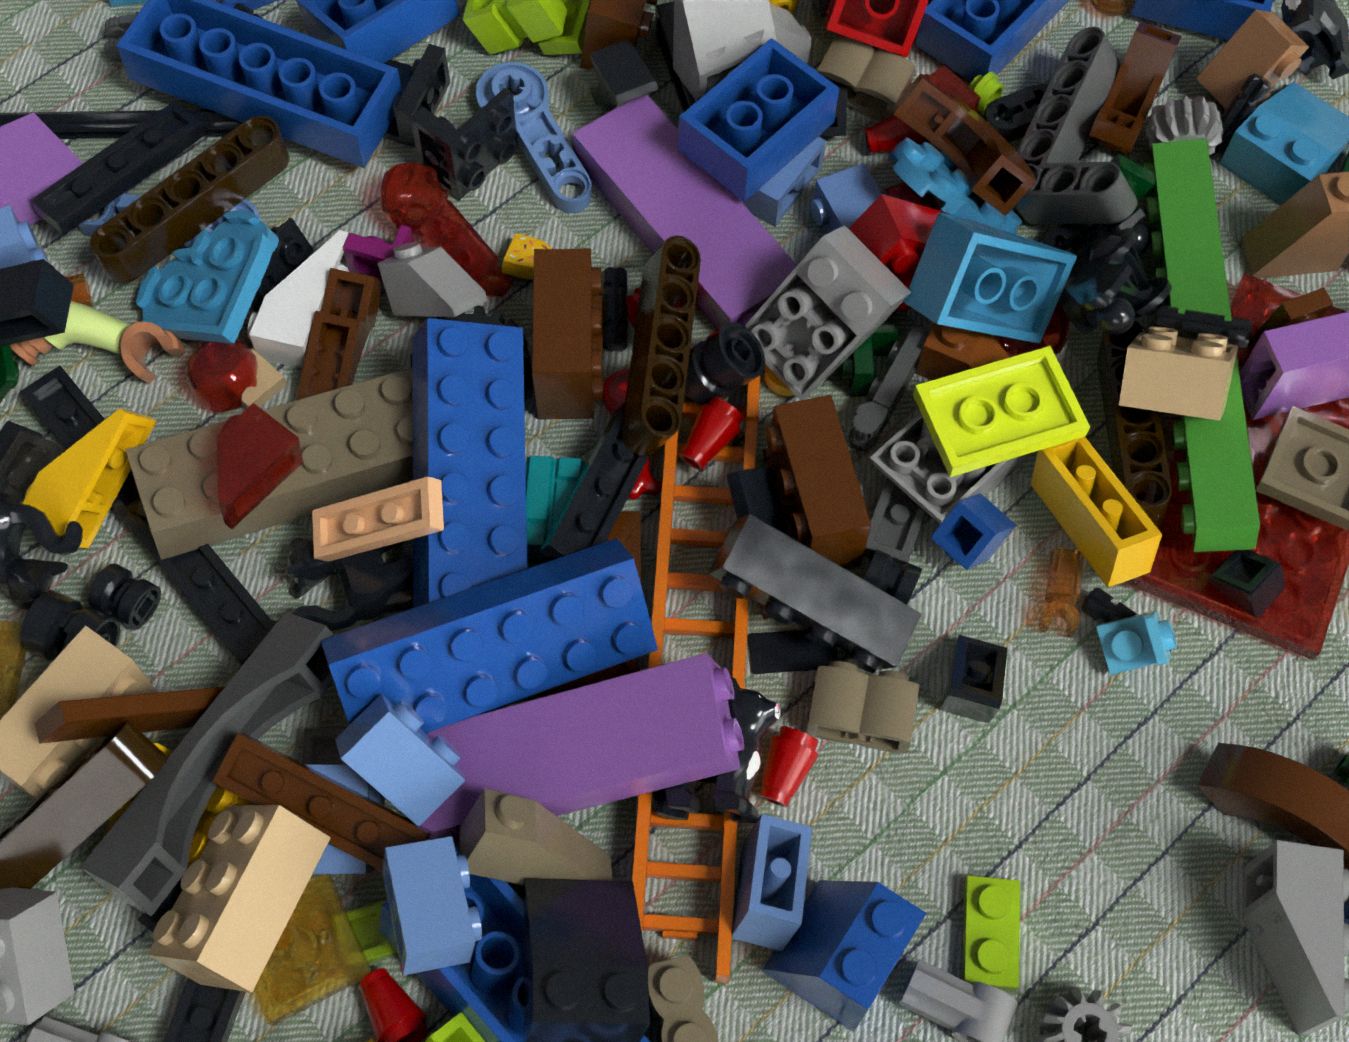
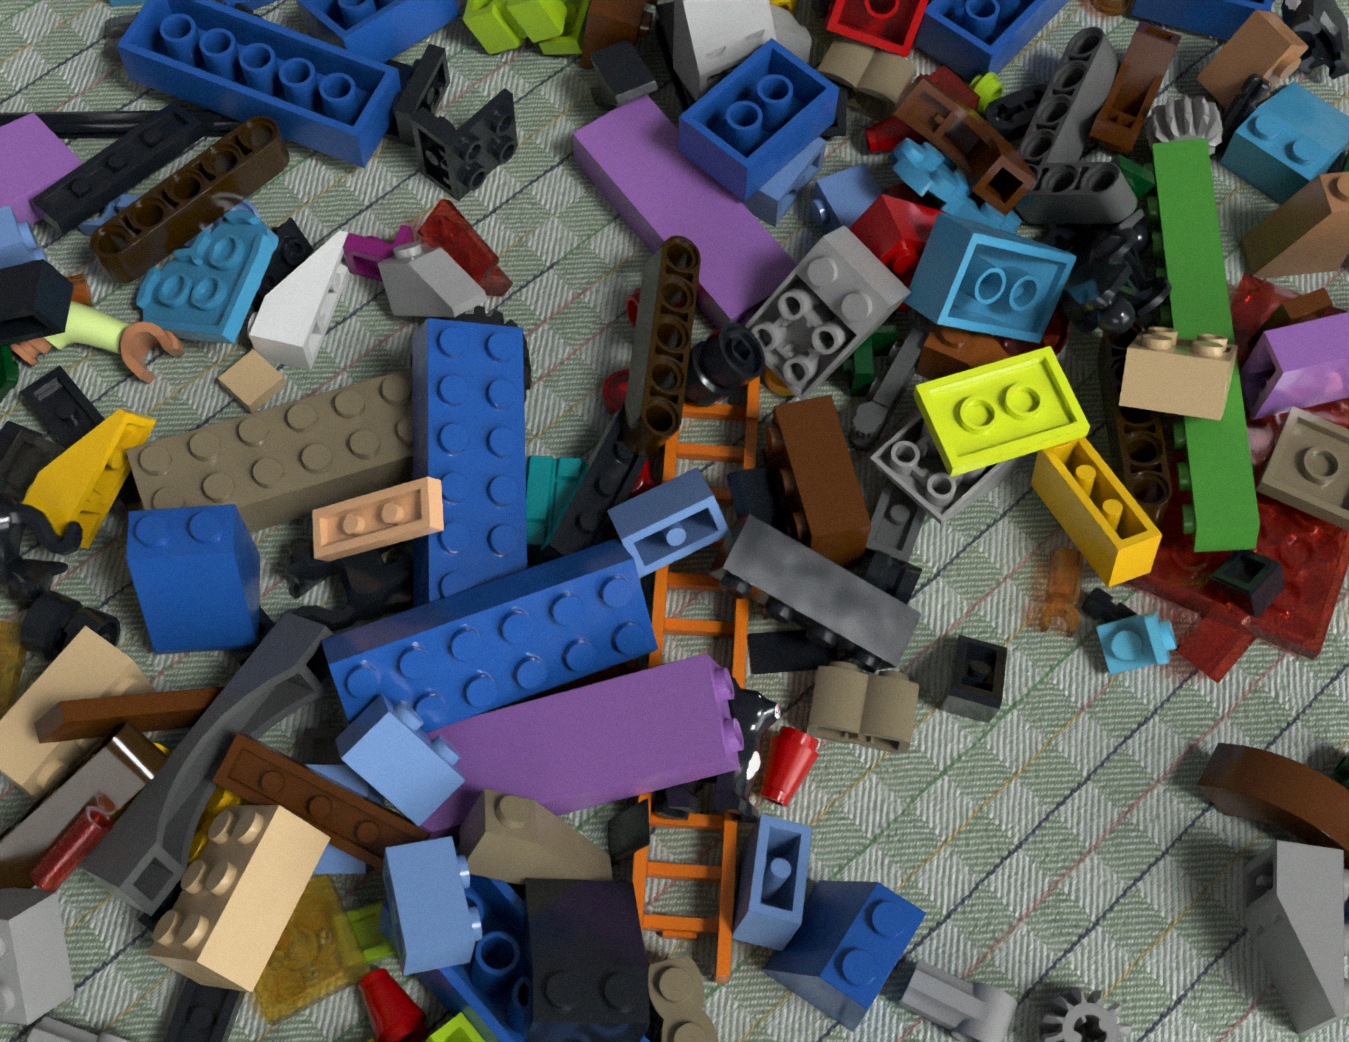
(71, 849): none -> clear red axle
(121, 594): black wheel -> none
(195, 578): none -> blue slope
(221, 374): clear red hair -> none
(252, 461): clear red slope -> none
(339, 332): reddish brown slope -> none
(410, 194): clear red hair -> none
(520, 256): yellow tile -> none
(538, 131): medium blue beam -> none
(567, 334): reddish brown brick -> none
(614, 309): black axle -> none
(629, 831): none -> black sticker
(669, 522): none -> medium blue brick
(712, 430): red cone -> none
(973, 531): blue brick -> none
(991, 932): lime plate -> none
(1196, 322): black axle -> none
(1216, 639): none -> clear red brick

